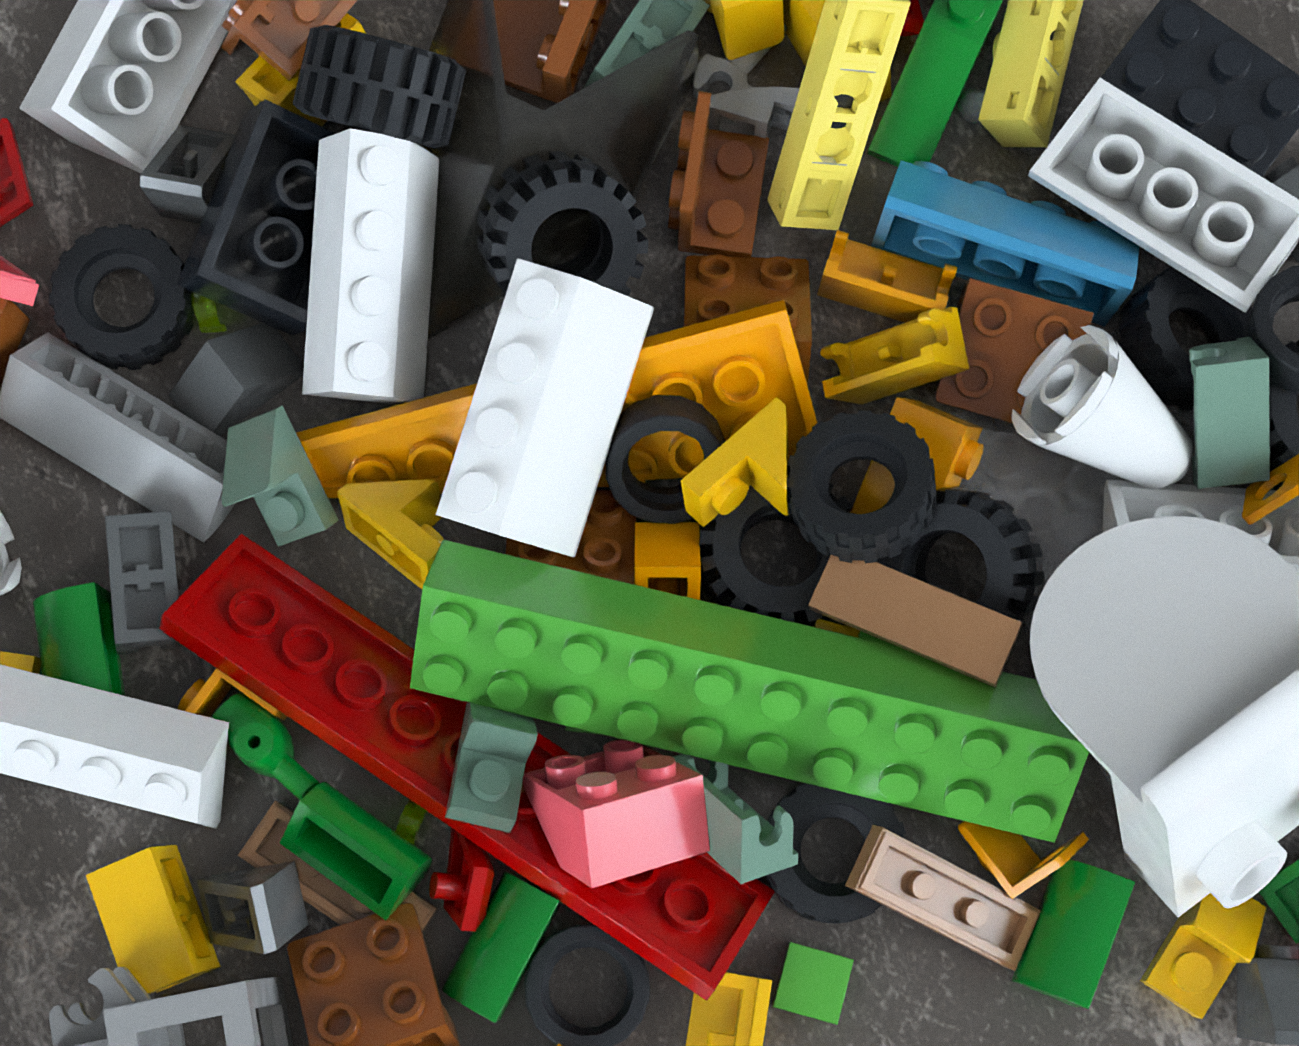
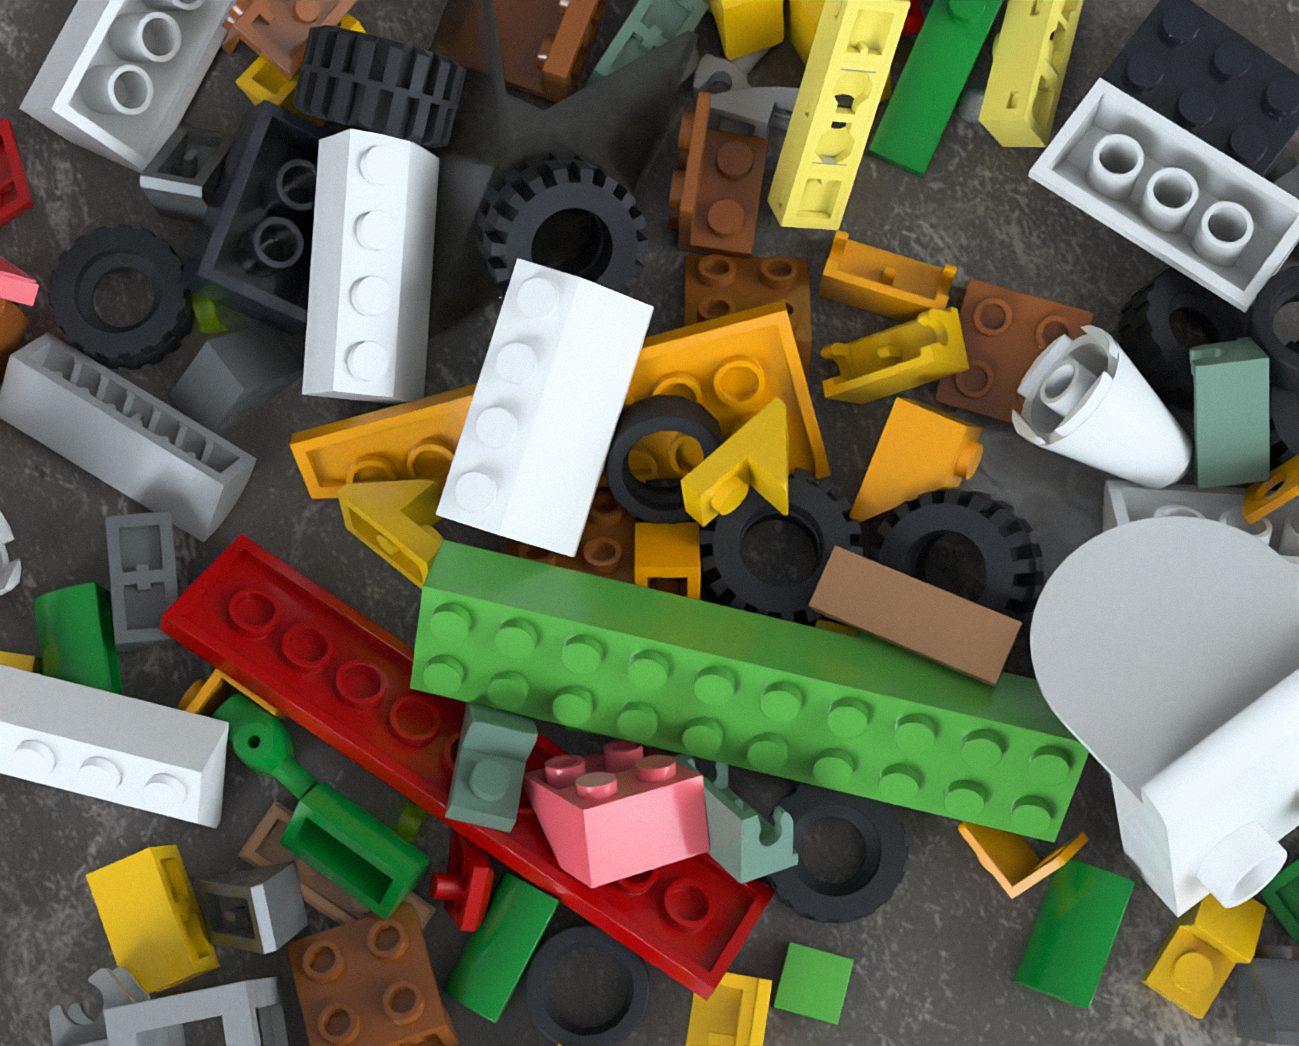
(273, 468): sand green slope -> none
(852, 439): black tyre -> none
(943, 897): tile -> none
(1006, 240): dark azure slope -> none

